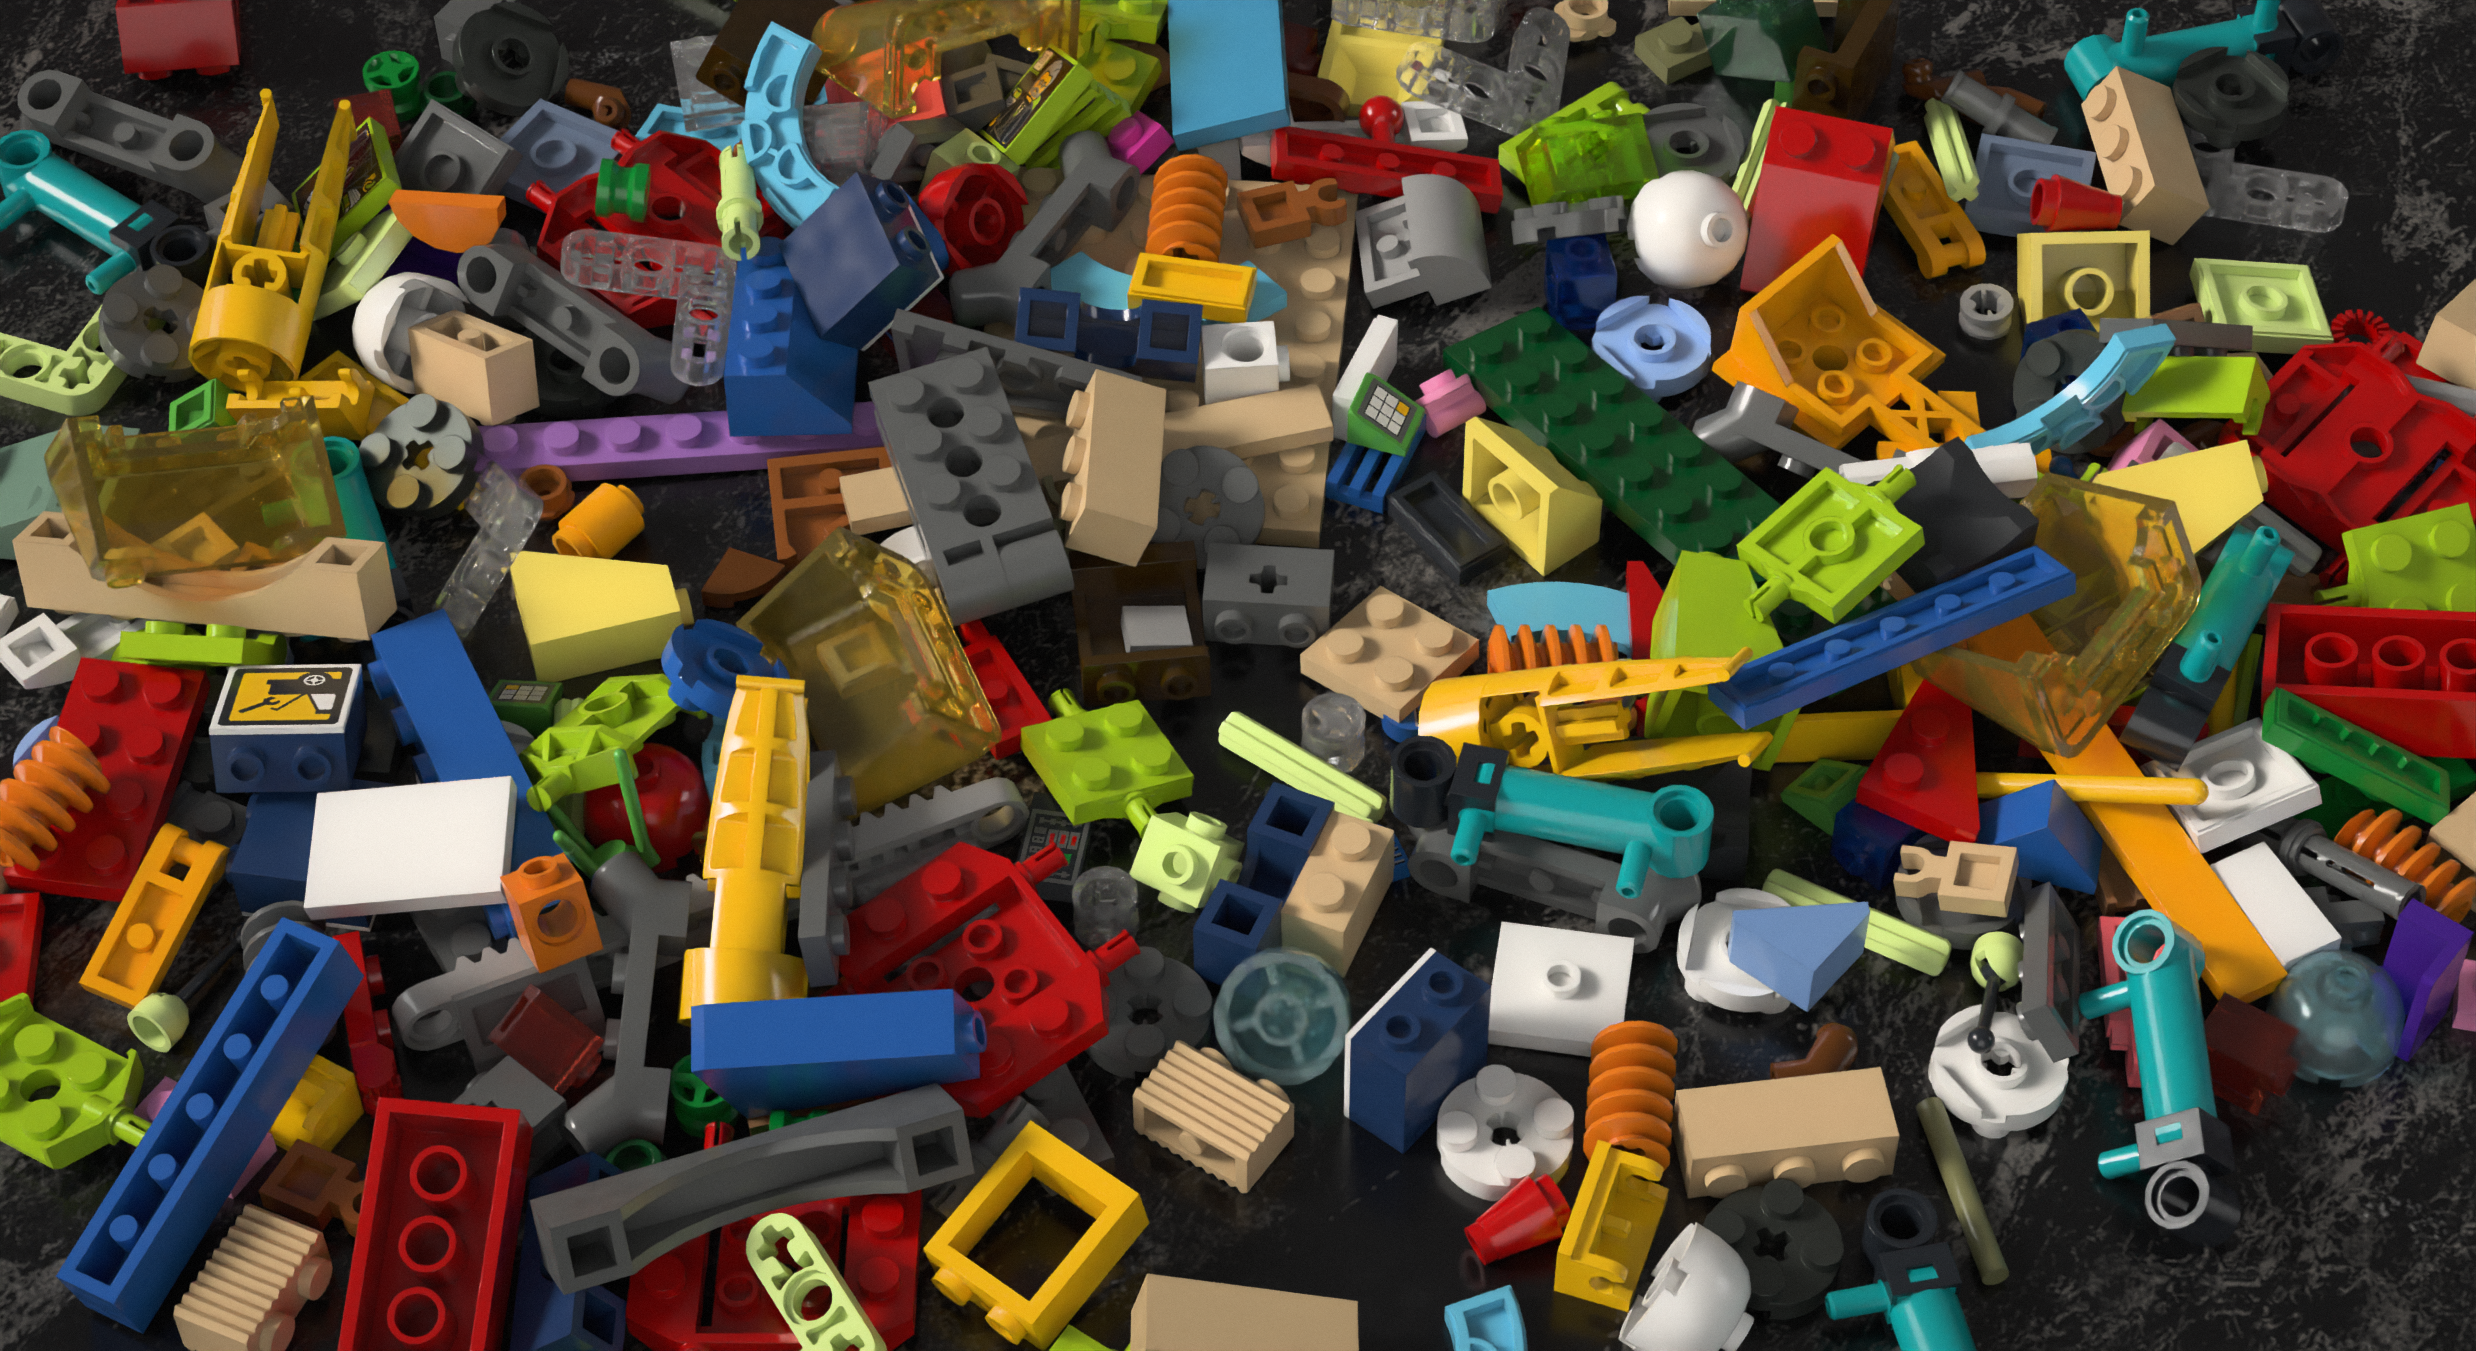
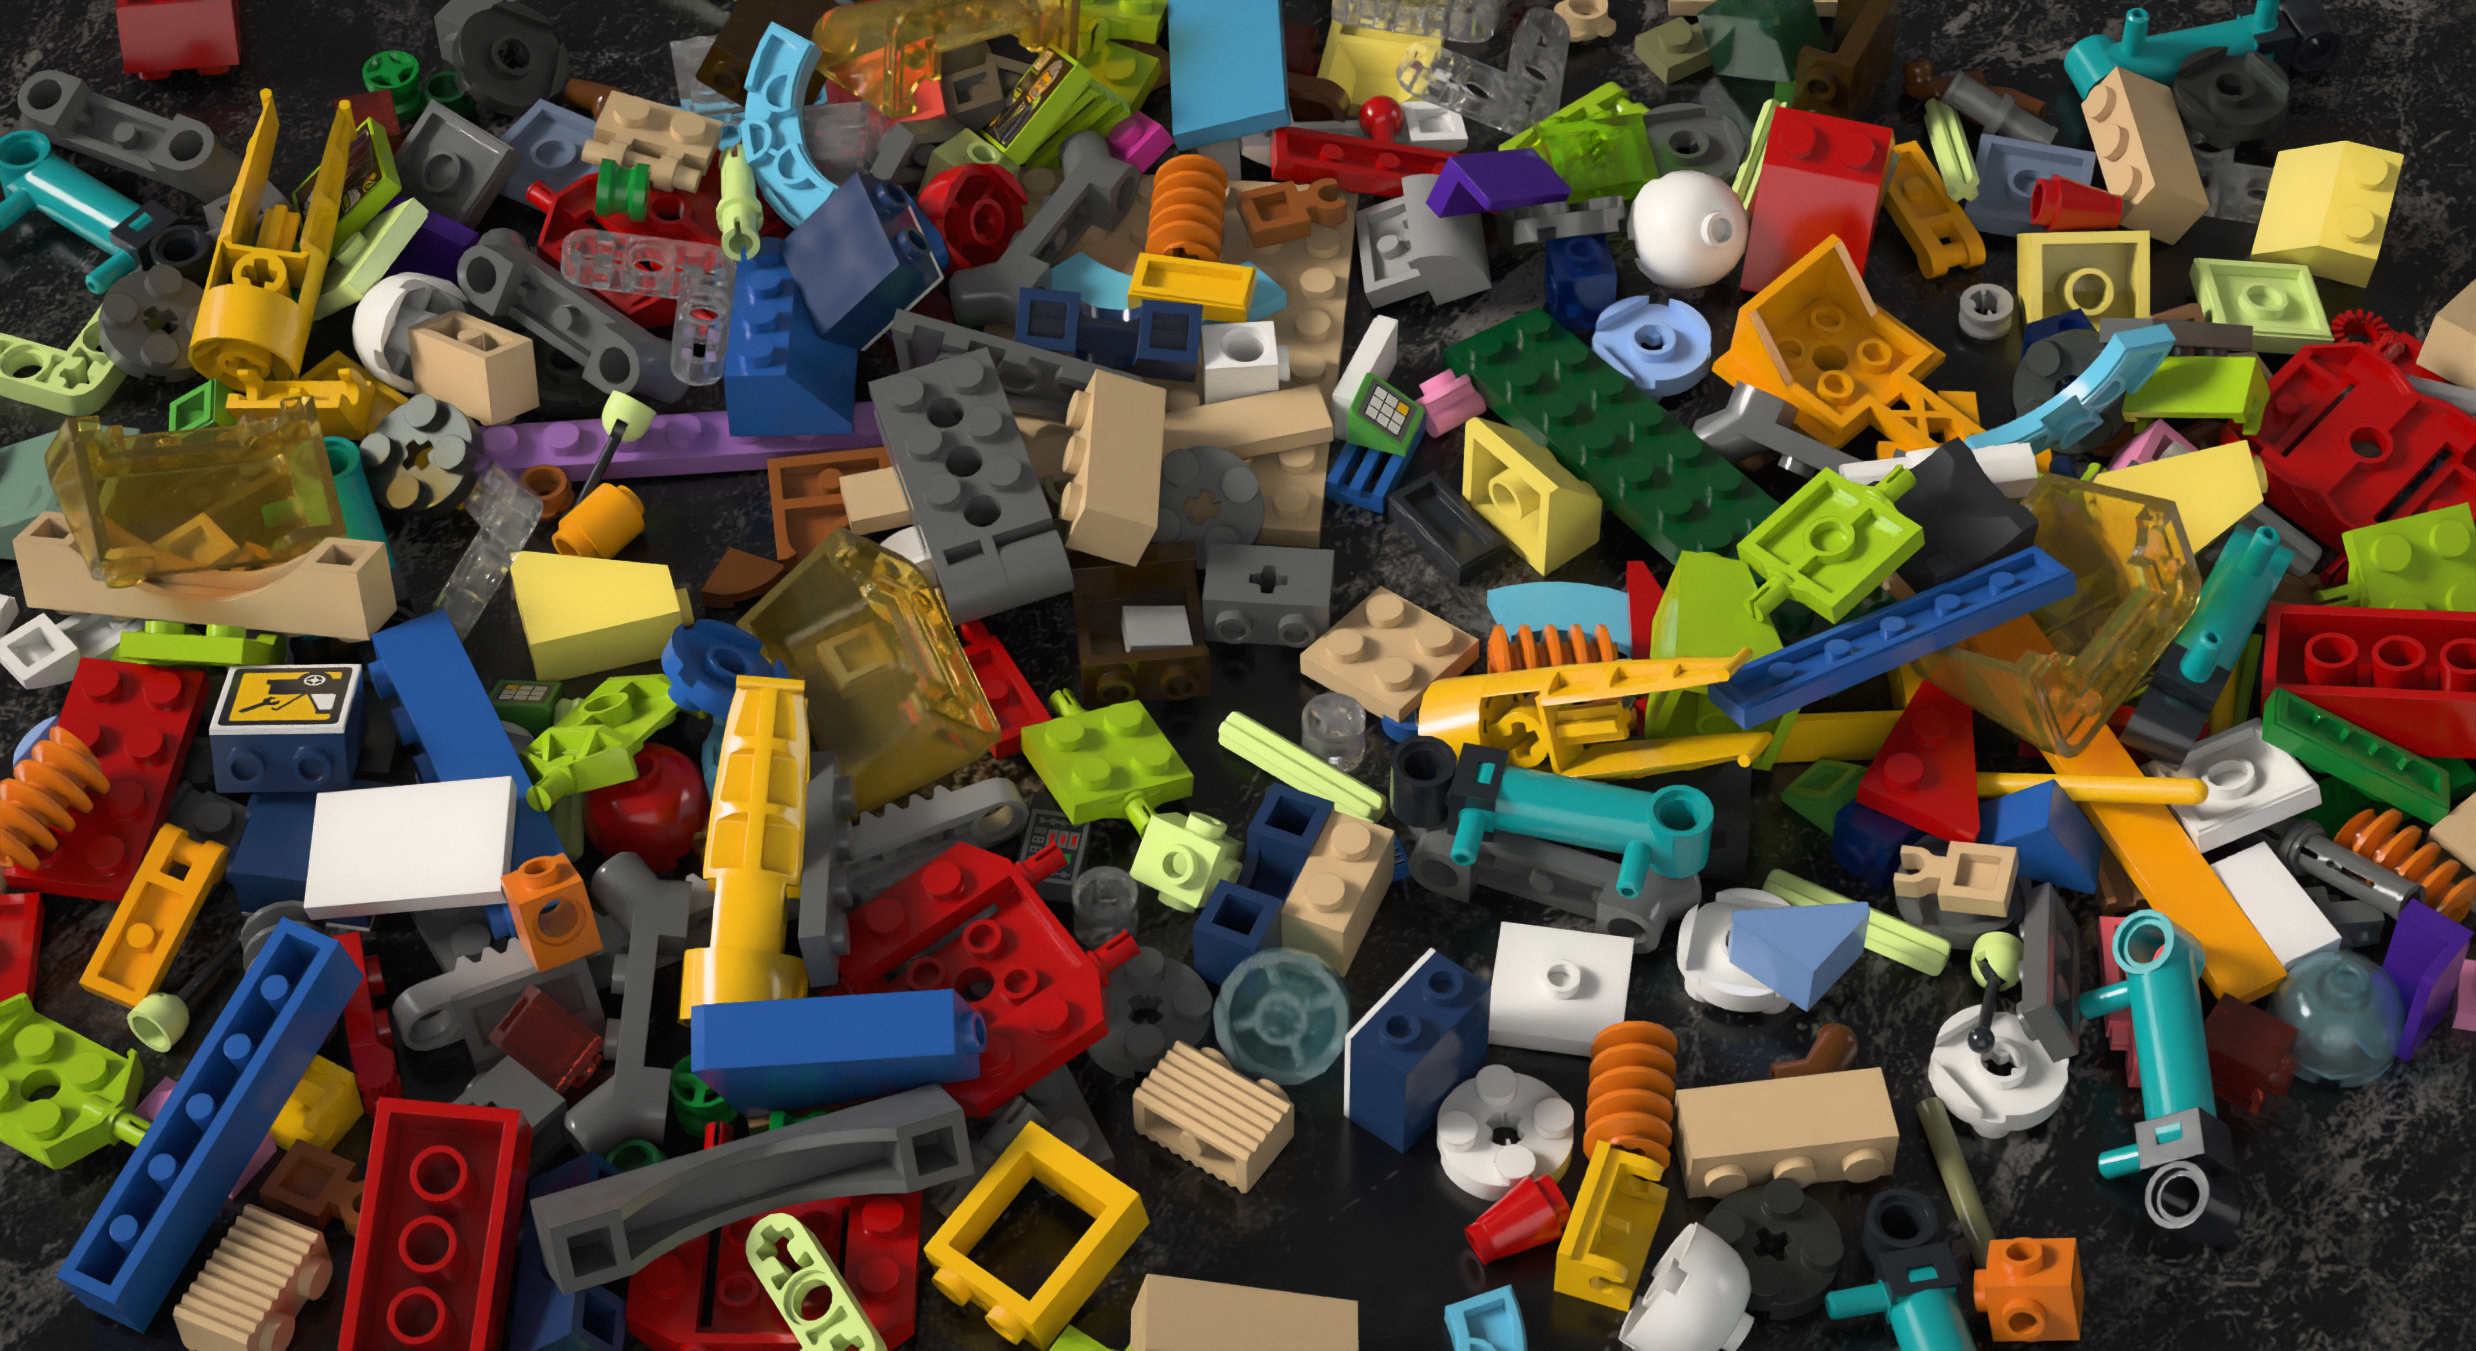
(449, 219): orange tile -> none
(578, 847): bright green plant -> none
(623, 421): none -> yellowish green hinge
(648, 132): none -> tan plate
(1495, 183): none -> dark purple panel
(2031, 1289): none -> orange brick
(2328, 209): none -> light yellow slope

